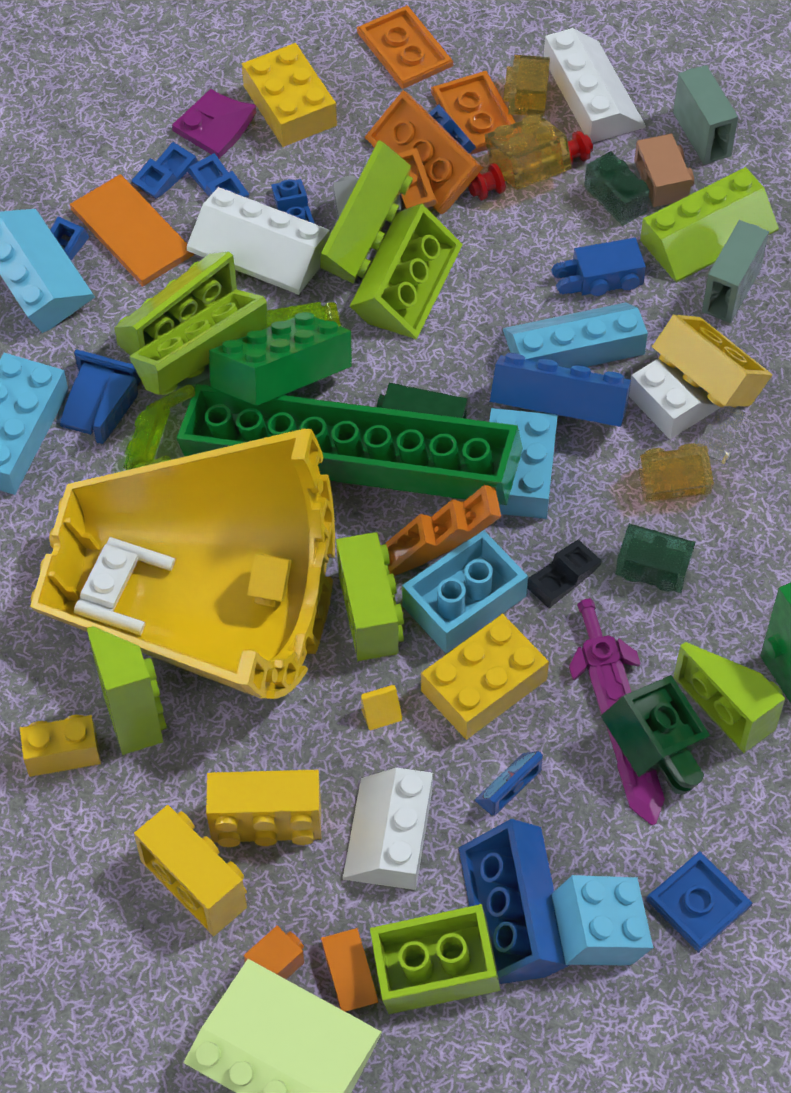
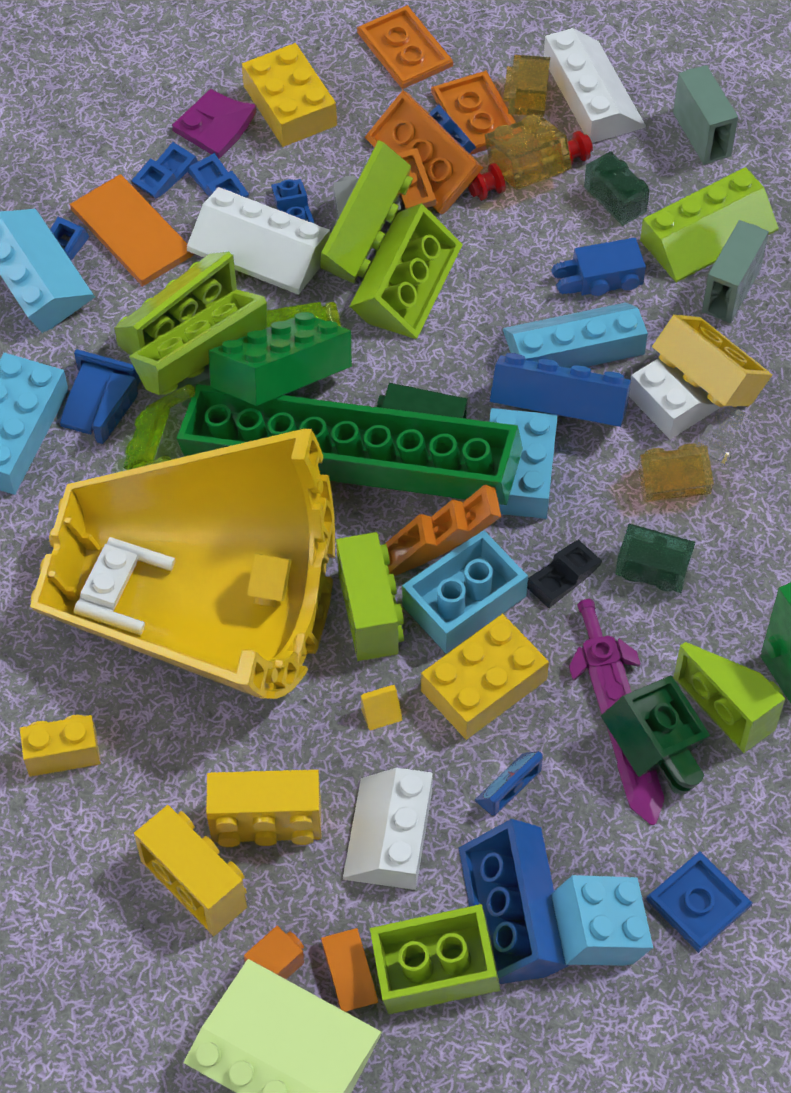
(128, 691): lime slope -> none
(663, 169): nougat brick -> none

